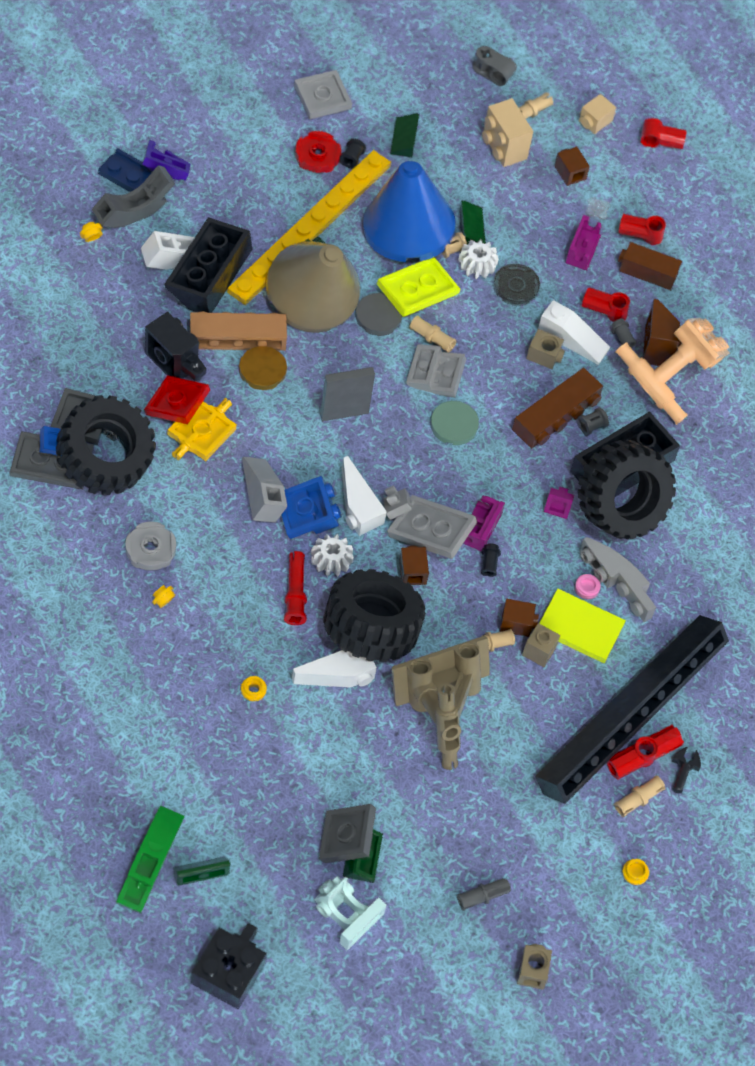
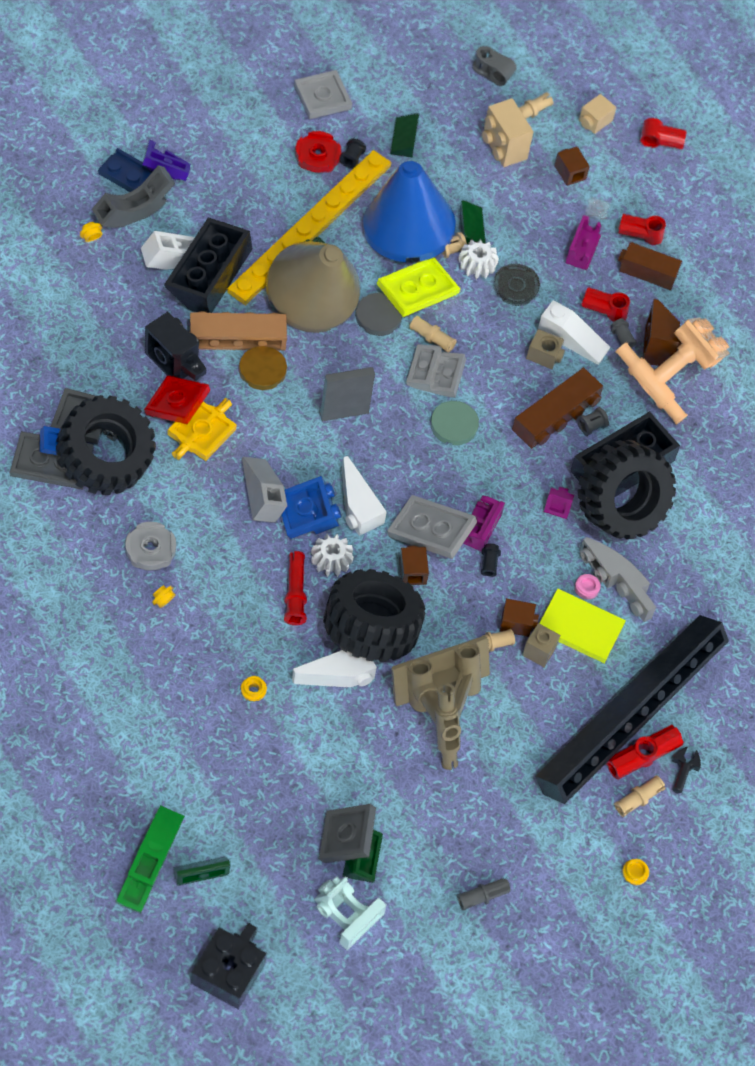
(396, 502): light grey tile -> none
(534, 977): dark tan brick -> none

